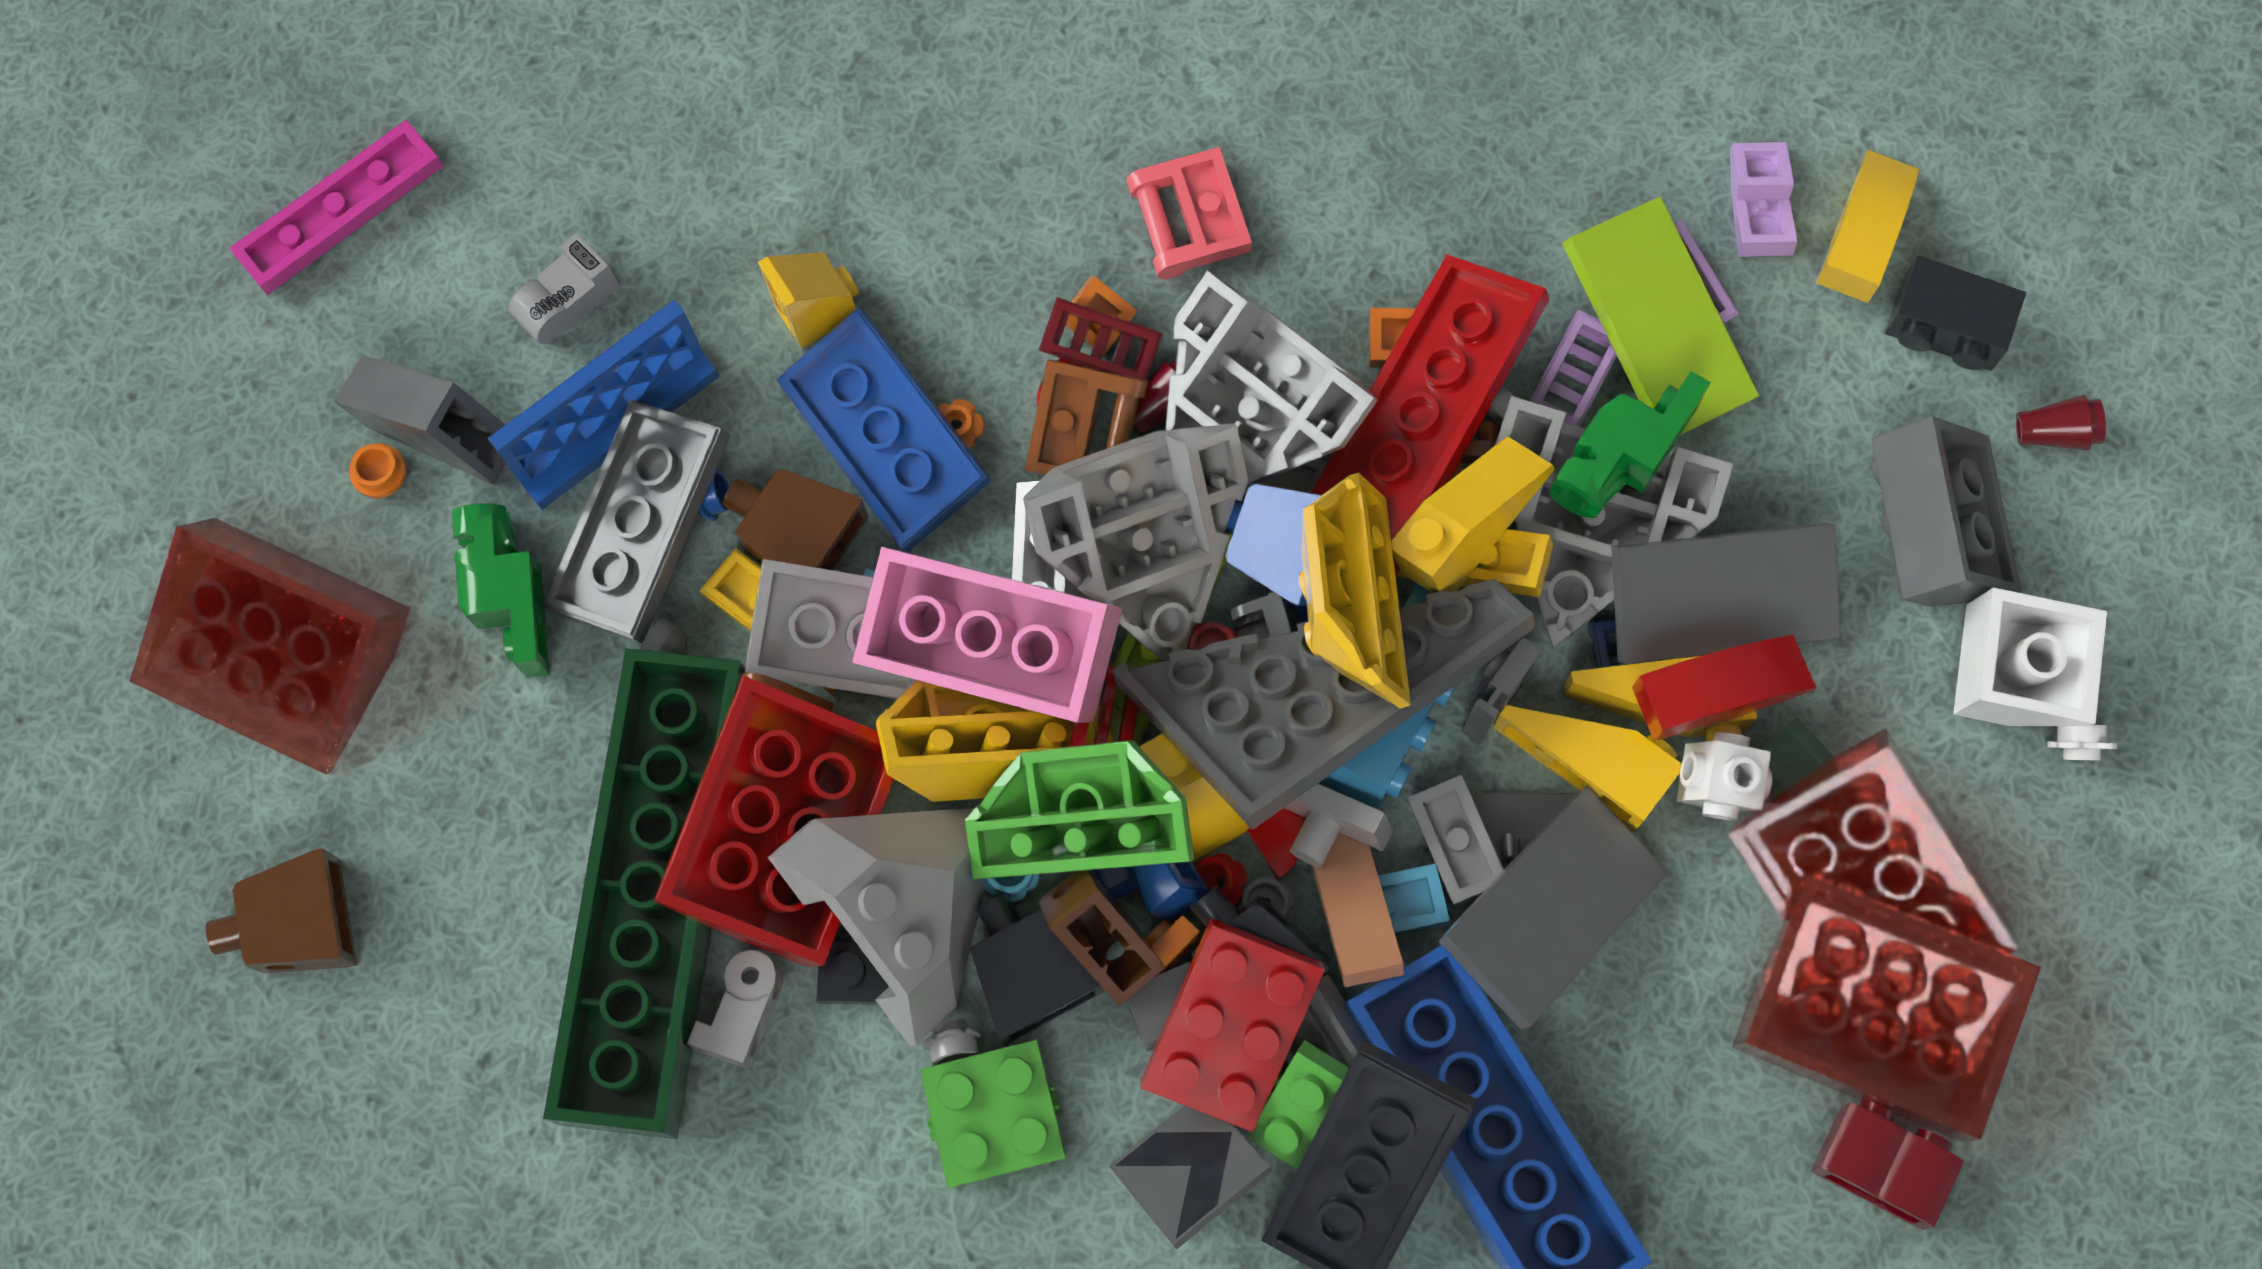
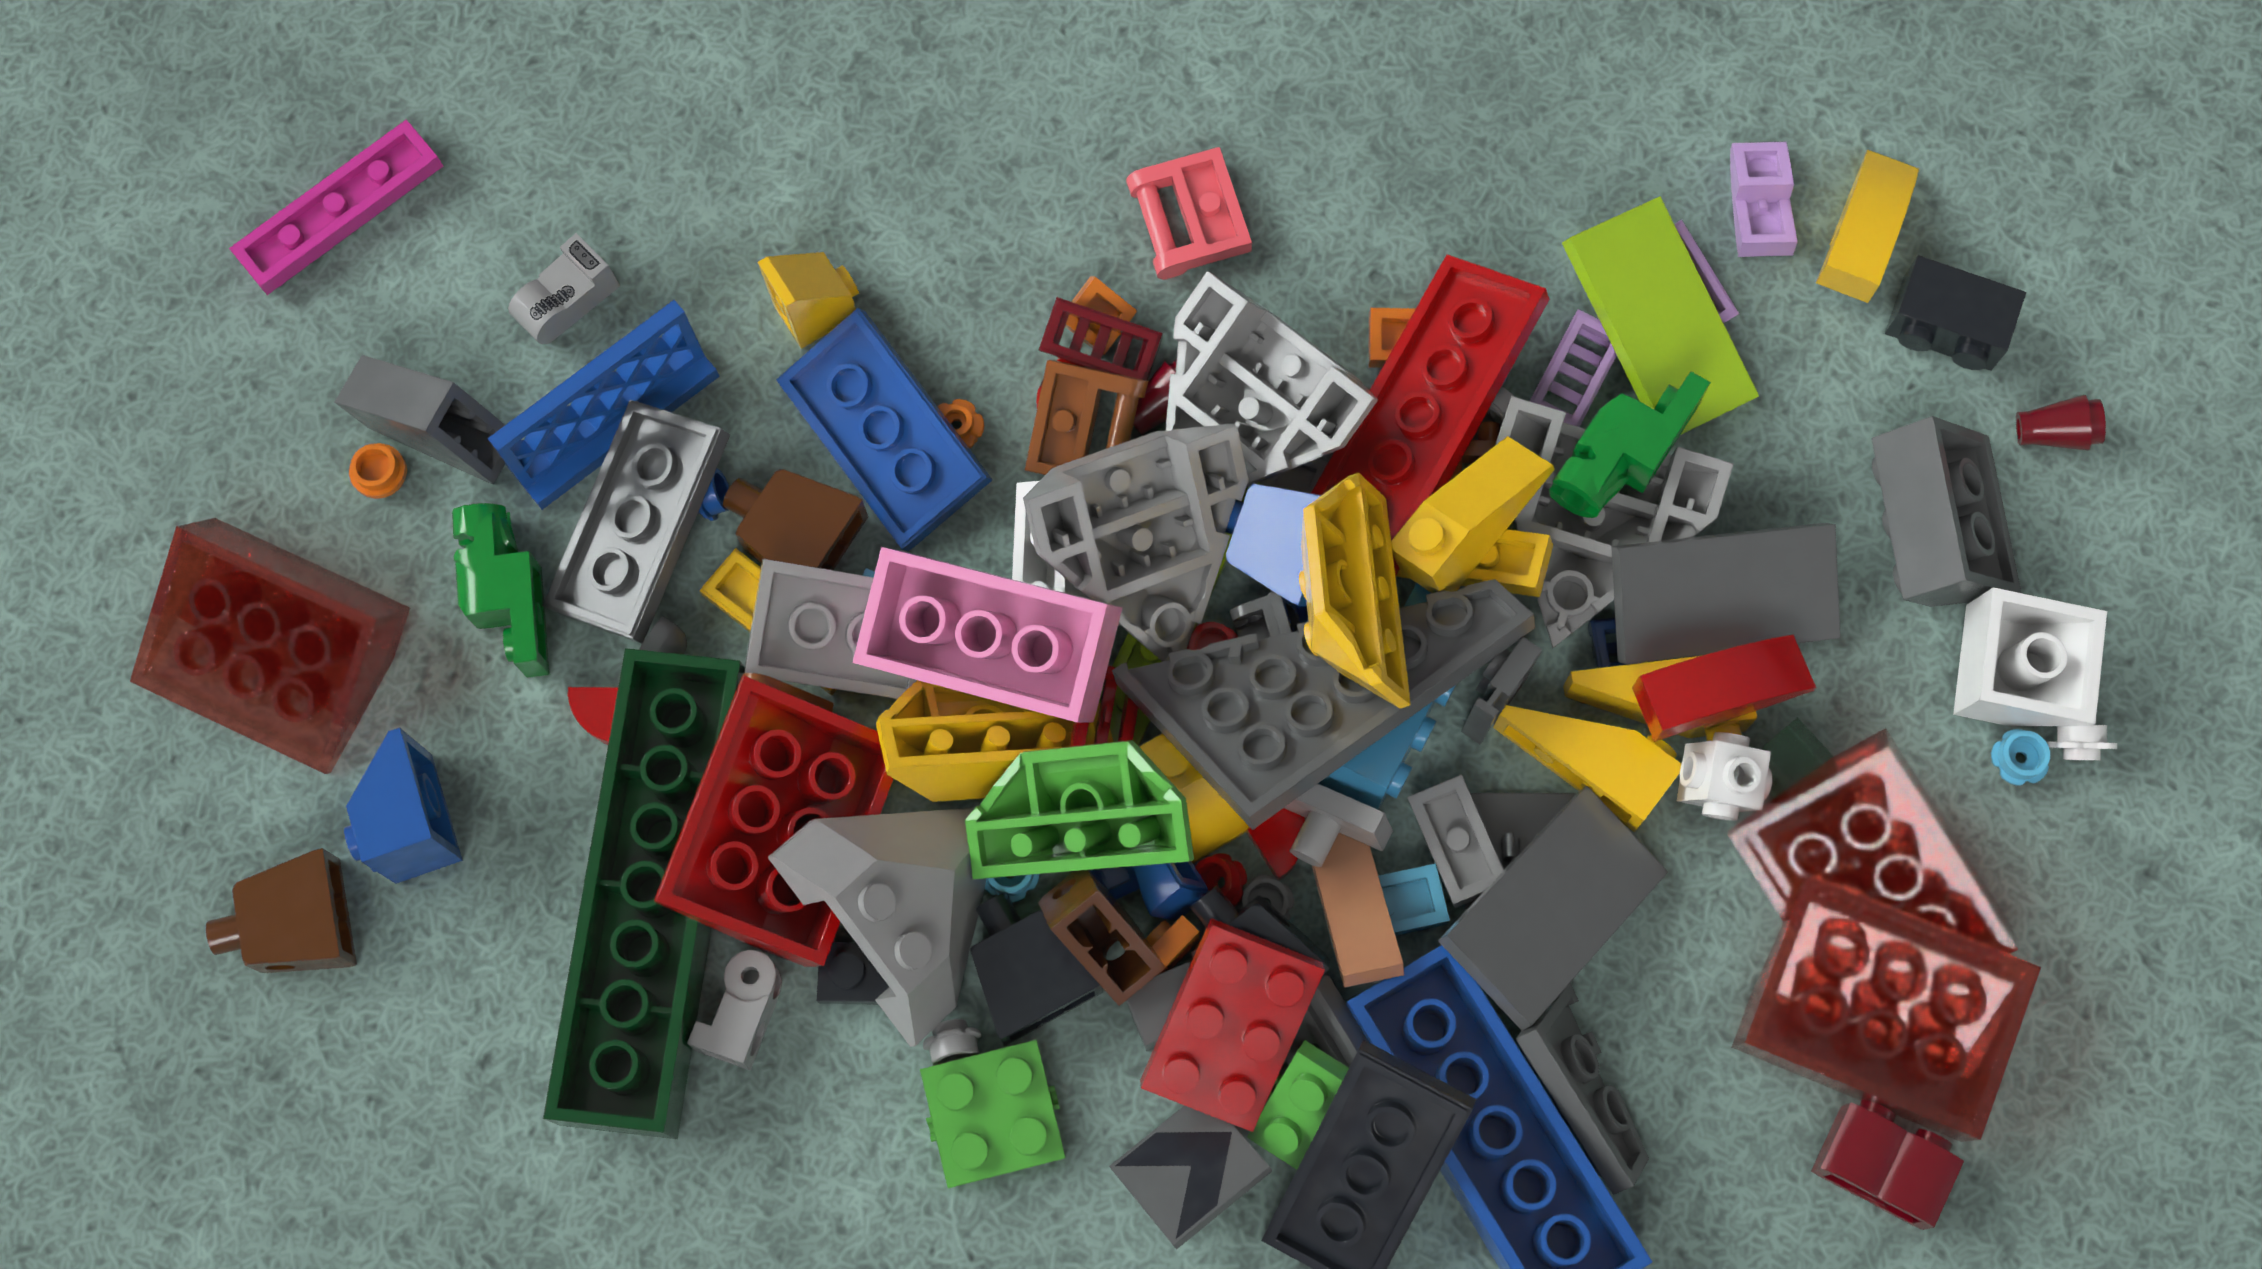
(401, 813): none -> blue slope
(594, 709): none -> red tile
(1594, 1111): none -> dark grey wing
(2031, 746): none -> medium azure plate

